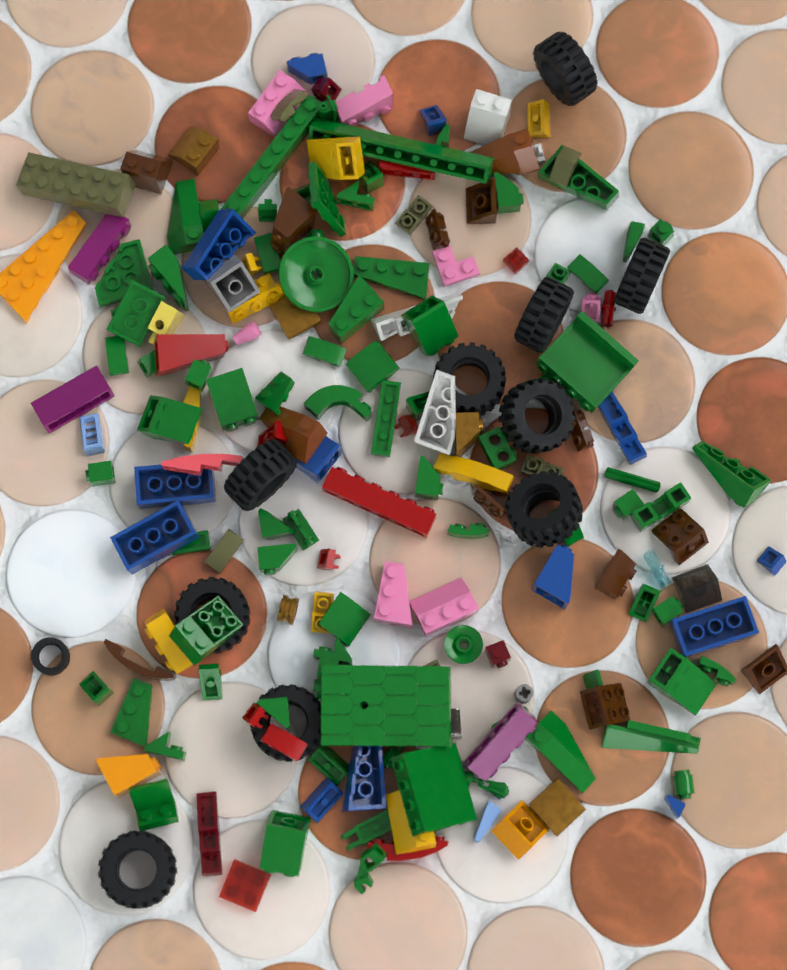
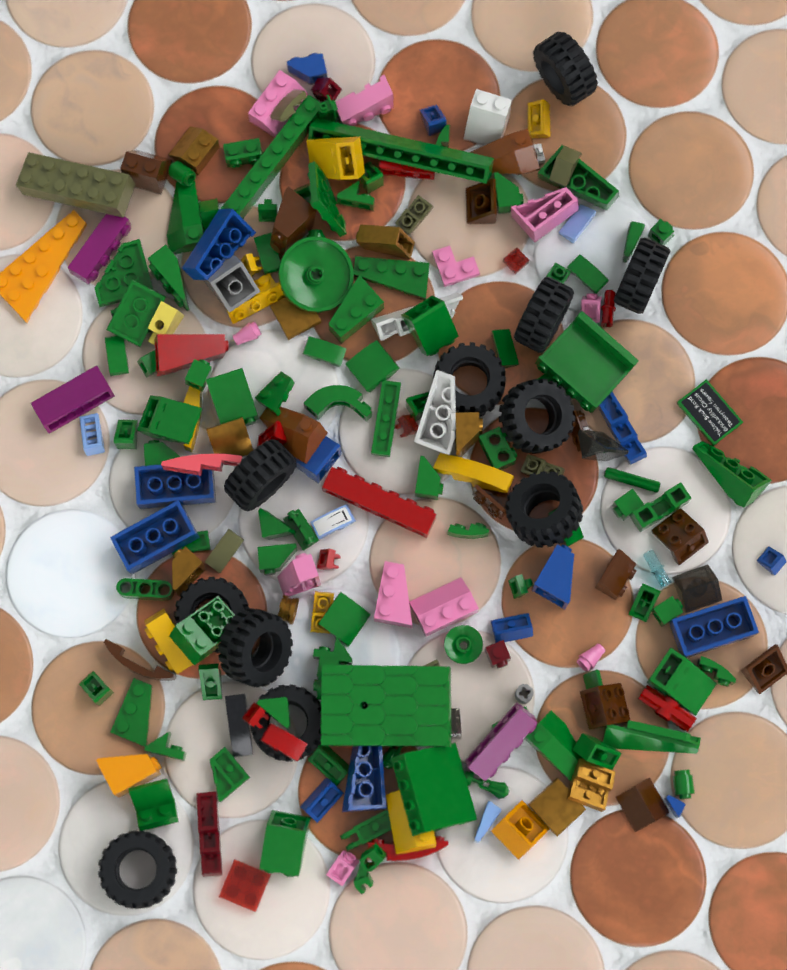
(36, 653): black tyre -> none
(100, 473): green brick -> none
(126, 434): none -> green slope
(137, 584): none -> green beam
(156, 452): none -> green slope
(182, 173): none -> green brick
(185, 569): none -> pearl gold slope
(227, 773): none -> green wing
(230, 438): none -> pearl gold slope
(238, 643): none -> black tyre
(238, 728): none -> black slope
(242, 152): none -> green bracket
(299, 575): none -> bright pink wedge
(333, 521): none -> white slope
(342, 867): none -> bright pink bracket
(385, 240): none -> pearl gold slope
(435, 223): reddish brown hinge -> none
(505, 347): none -> green slope
(512, 628): none -> blue slope
(519, 585): none -> green tile
(545, 213): none -> bright pink wedge
(577, 223): none -> light blue slope
(590, 658): none -> bright pink cone
(591, 785): none -> pearl gold slope
(596, 751): none -> green slope
(599, 446): none -> clear smoke slope
(642, 805): none -> reddish brown slope
(667, 708): none -> red piece
(709, 412): none -> black tile

